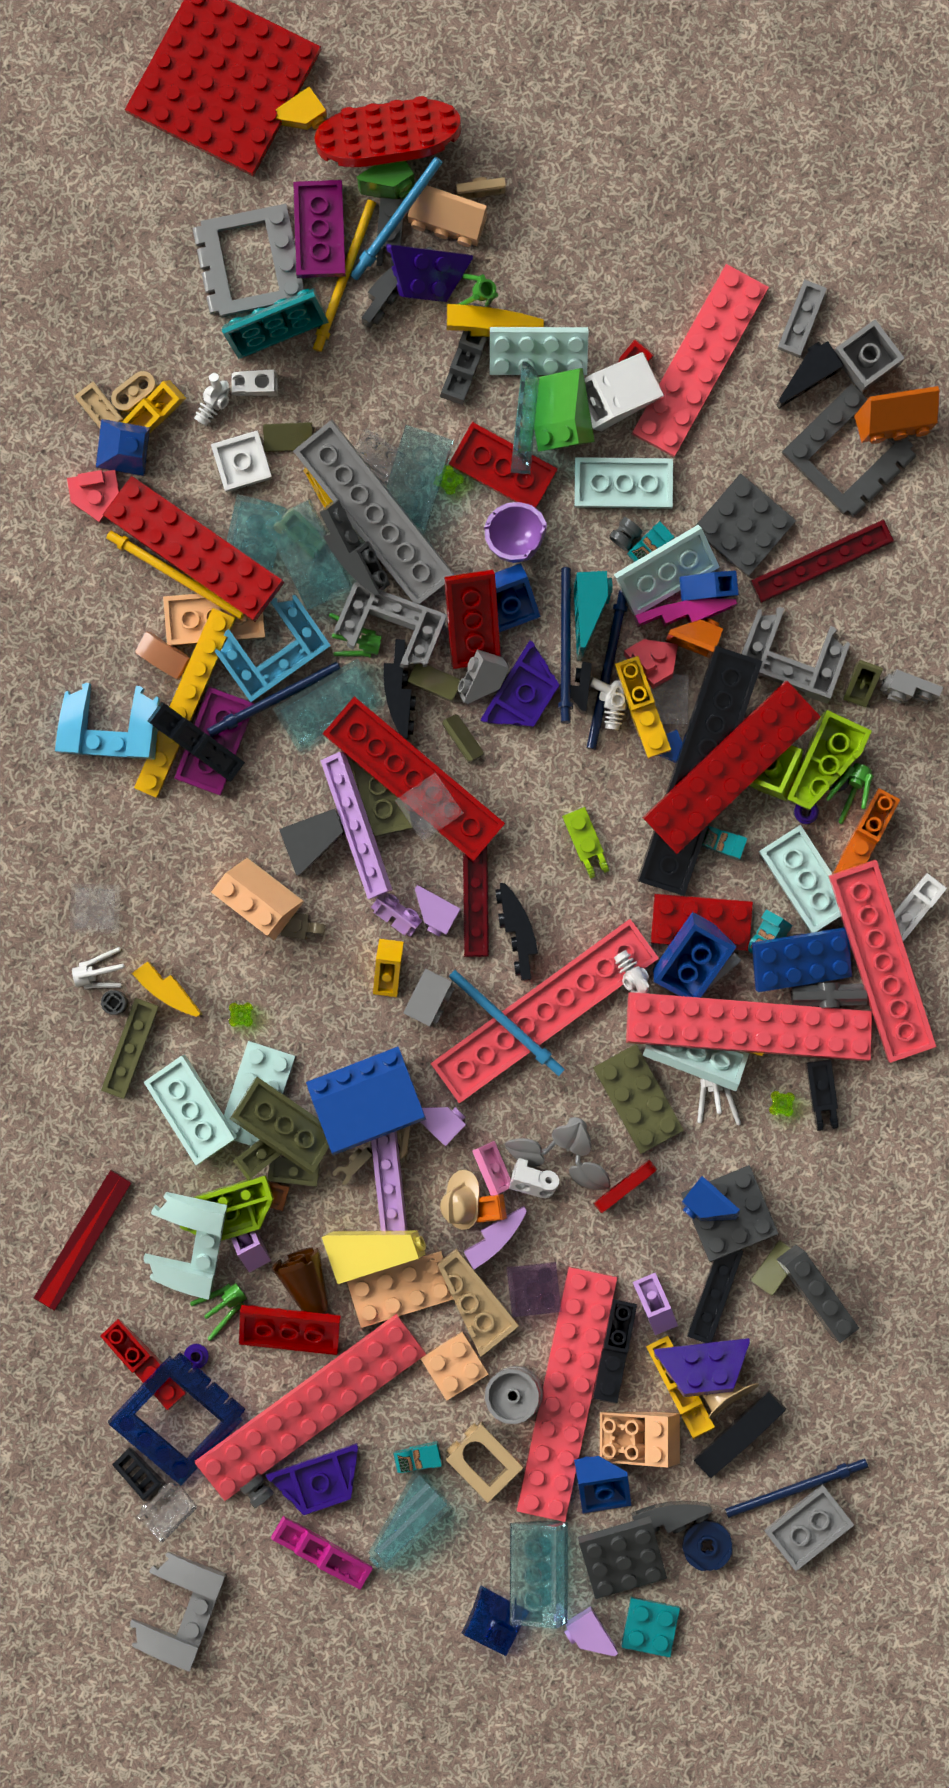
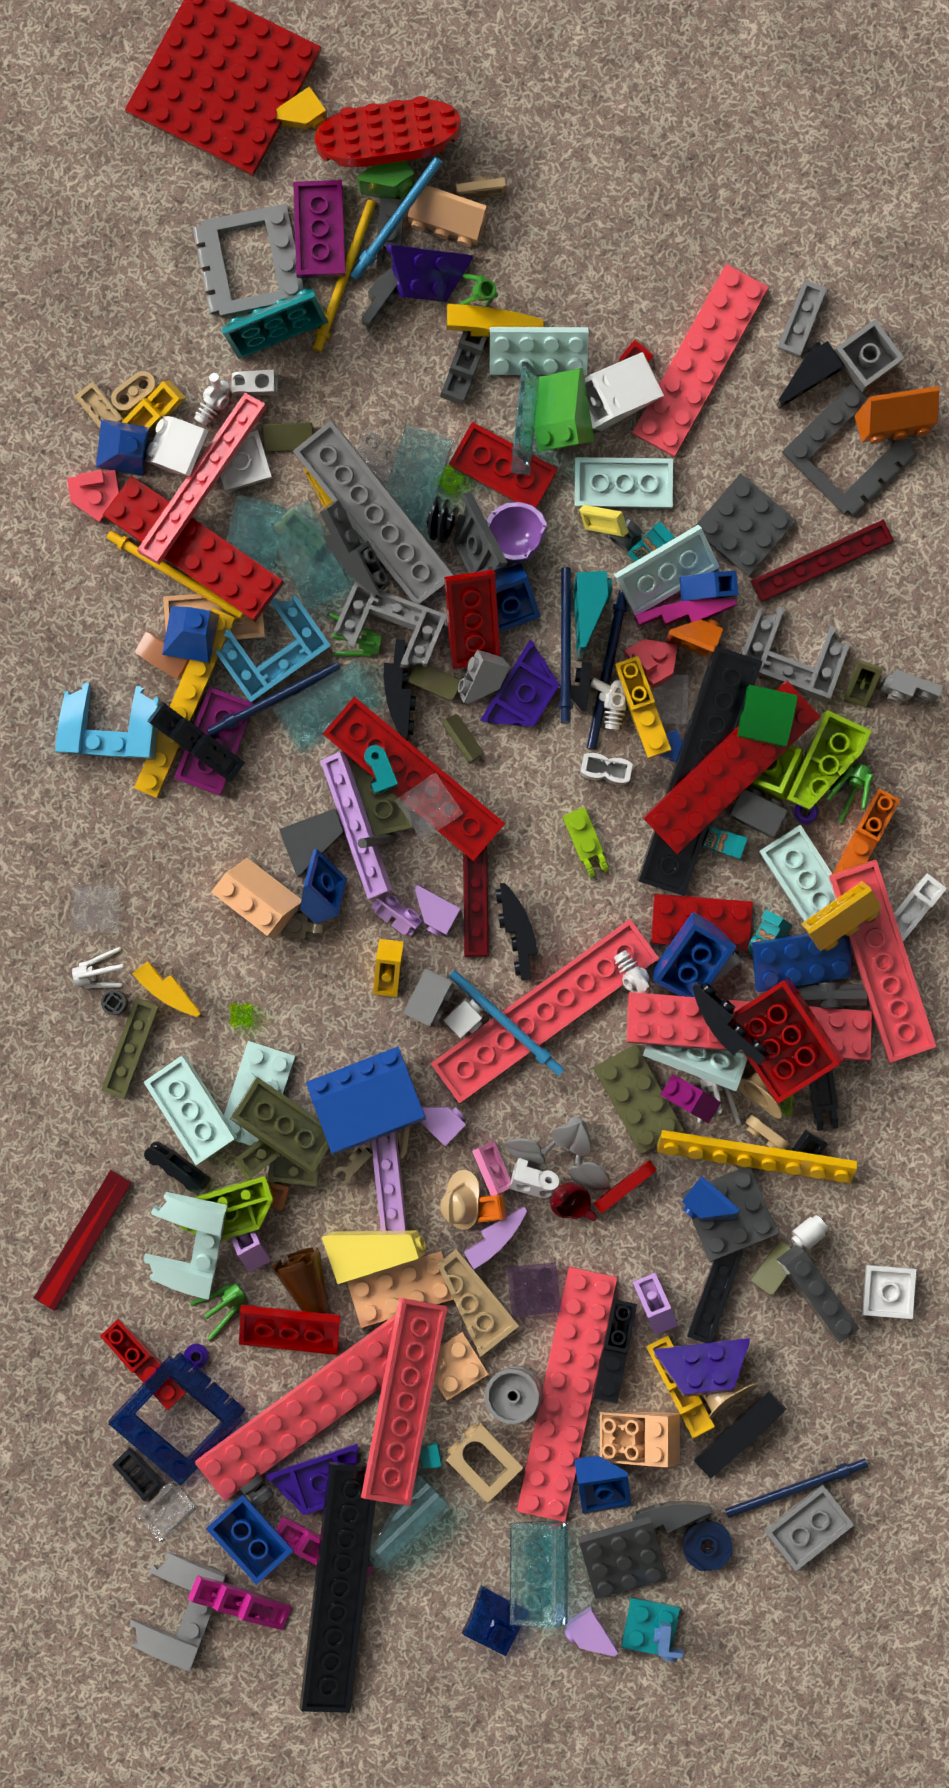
(176, 446): none -> white slope
(177, 1167): none -> black hinge
(190, 633): none -> blue slope
(201, 479): none -> coral plate
(239, 1602): none -> dark pink slope
(249, 1539): none -> blue slope
(322, 889): none -> blue slope
(338, 1591): none -> black plate
(377, 760): none -> teal leg
(377, 840): none -> dark grey bar
(404, 1402): none -> coral plate
(441, 522): none -> black piece
(464, 1017): none -> white brick
(475, 539): none -> dark grey wing
(564, 1197): none -> dark red hair
(603, 520): none -> light yellow tile
(613, 770): none -> white brick
(662, 1637): none -> medium blue bracket
(690, 1098): none -> magenta brick
(719, 1017): none -> black slope
(756, 1156): none -> yellow plate
(757, 1092): none -> tan piece
(757, 1128): none -> tan plate
(758, 812): none -> dark grey brick
(767, 716): none -> green slope
(793, 1038): none -> red slope
(809, 1233): none -> white brick
(810, 1143): none -> black plate
(842, 916): none -> yellow slope
(889, 1291): none -> white plate

